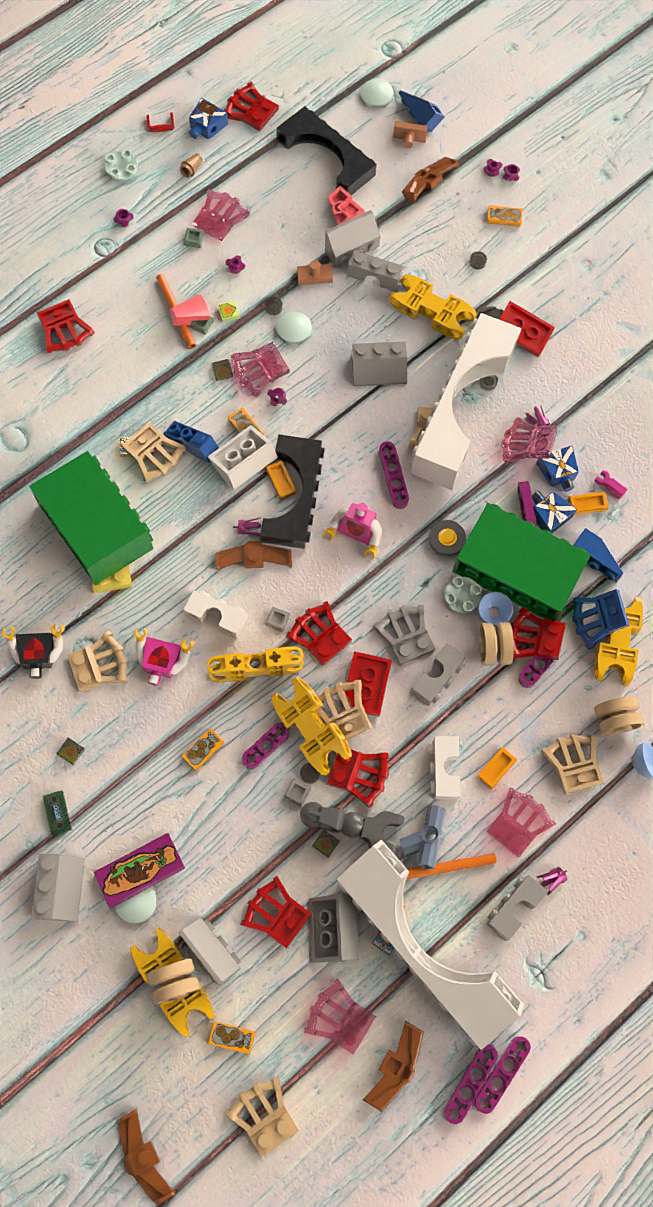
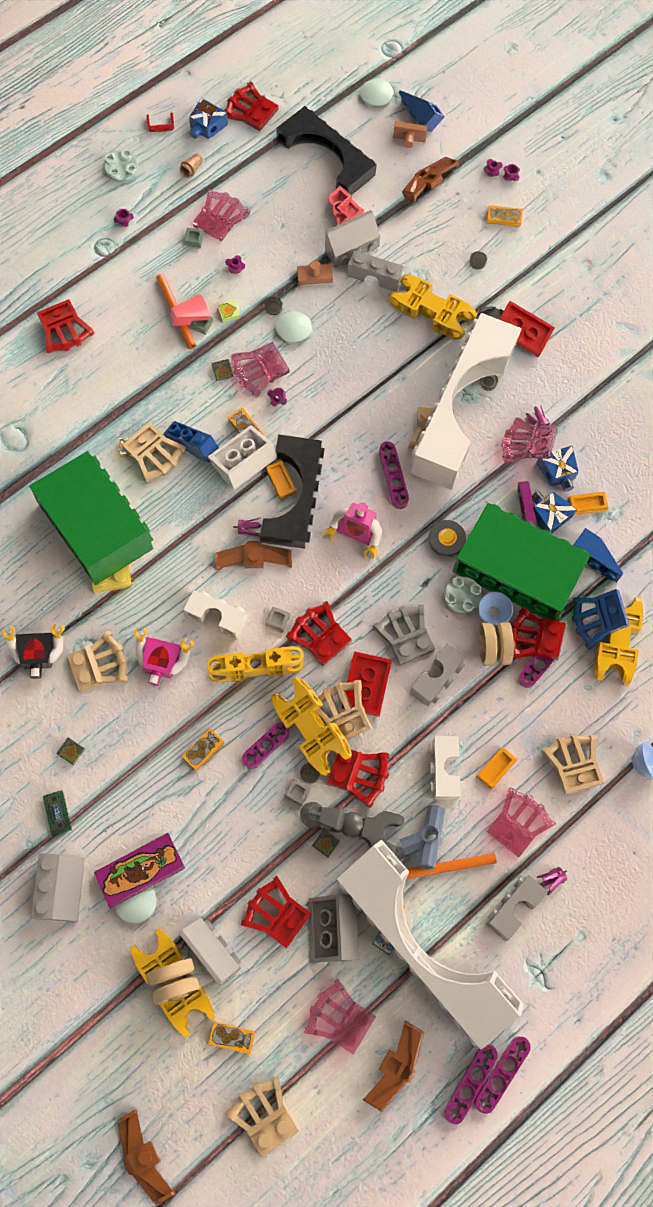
(379, 363): light grey slope -> none
(611, 485): dark pink bar -> none
(619, 715): tan wheel -> none

